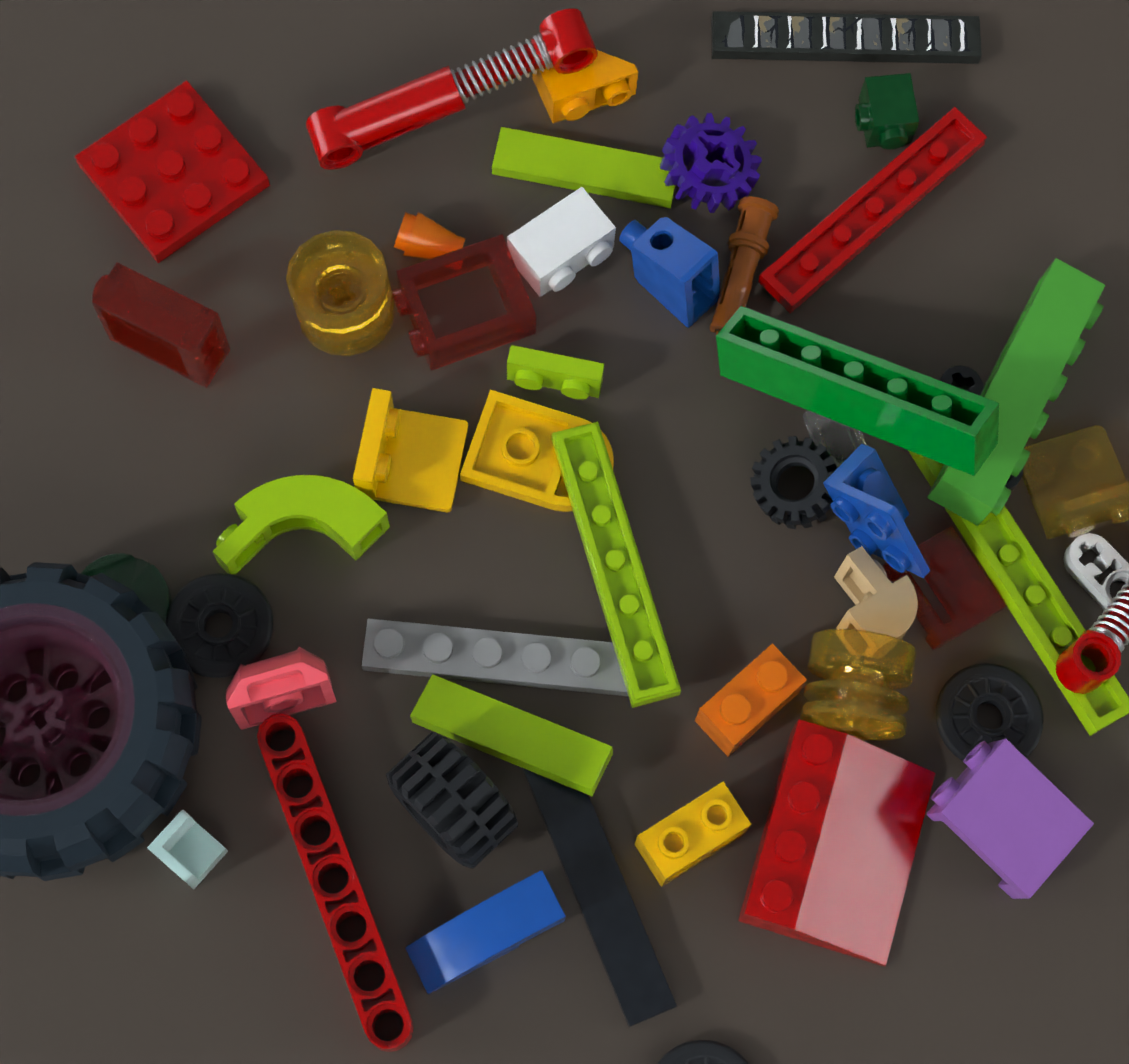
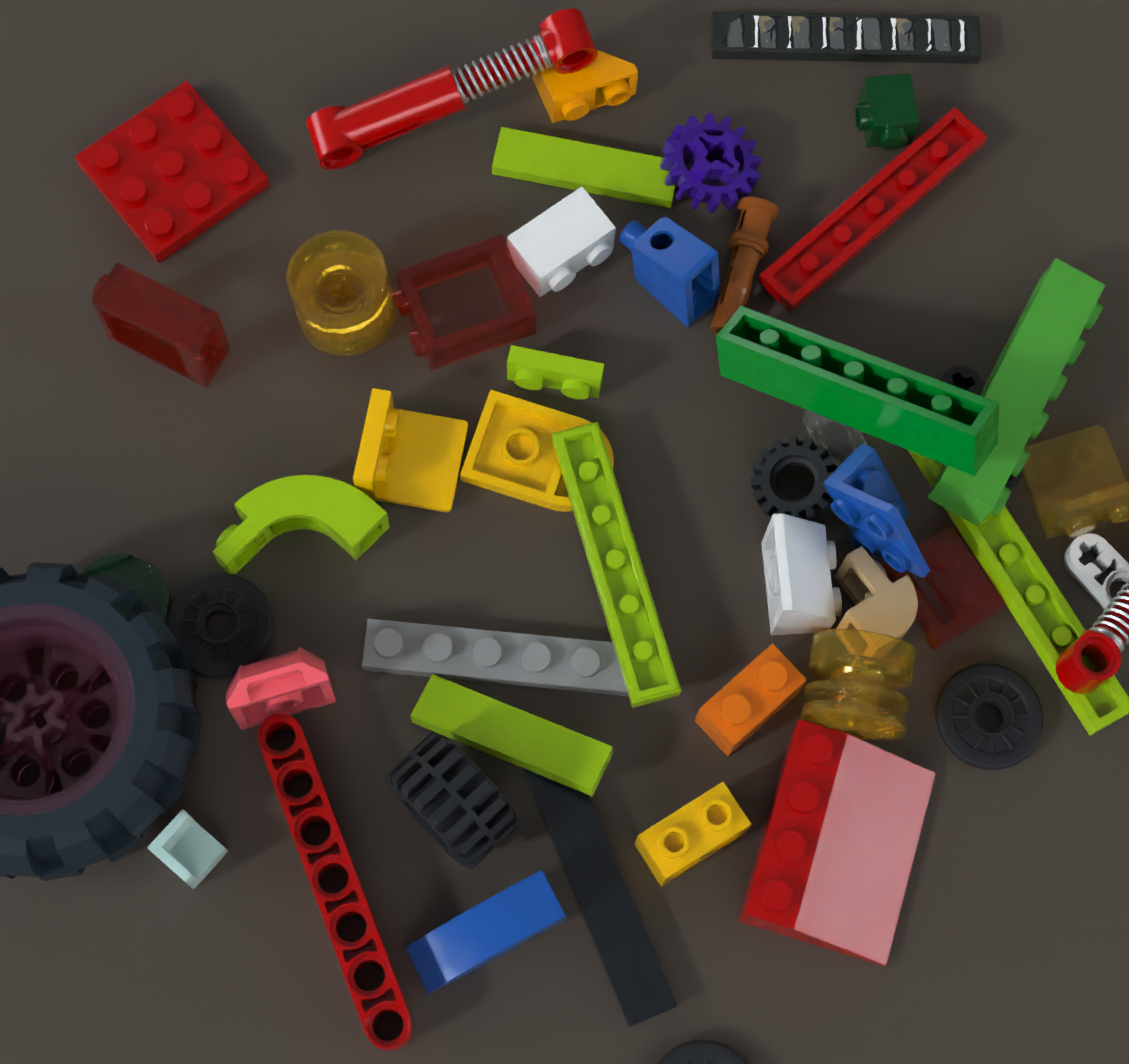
(425, 238): orange cone -> none
(799, 576): none -> white slope
(1010, 816): medium lavender panel -> none

